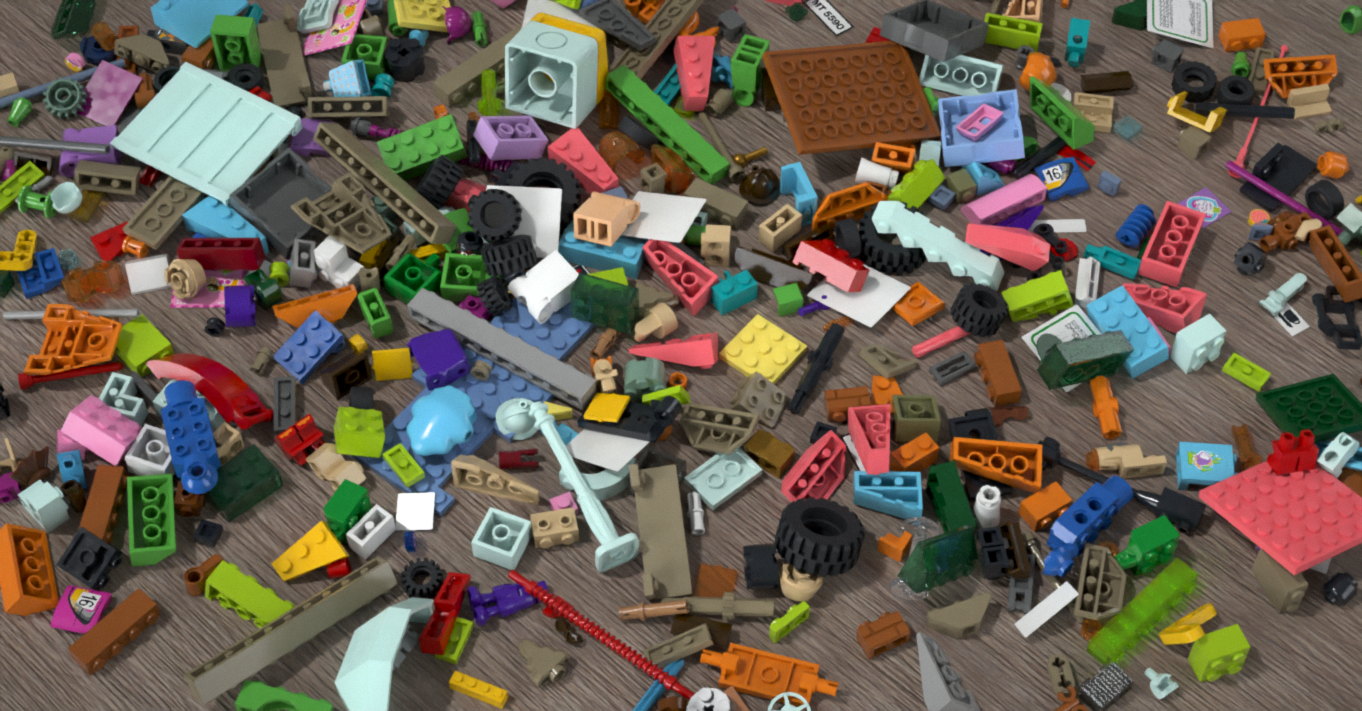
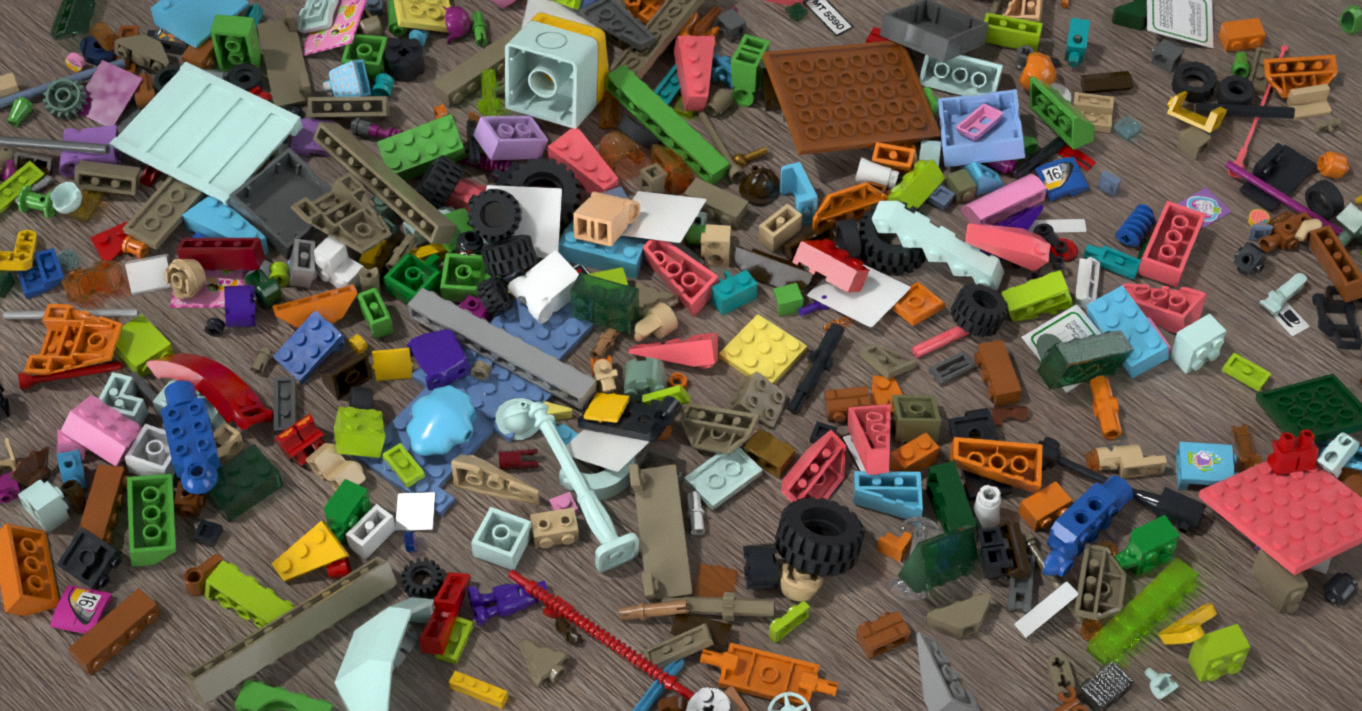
(706, 21): none -> dark orange axle

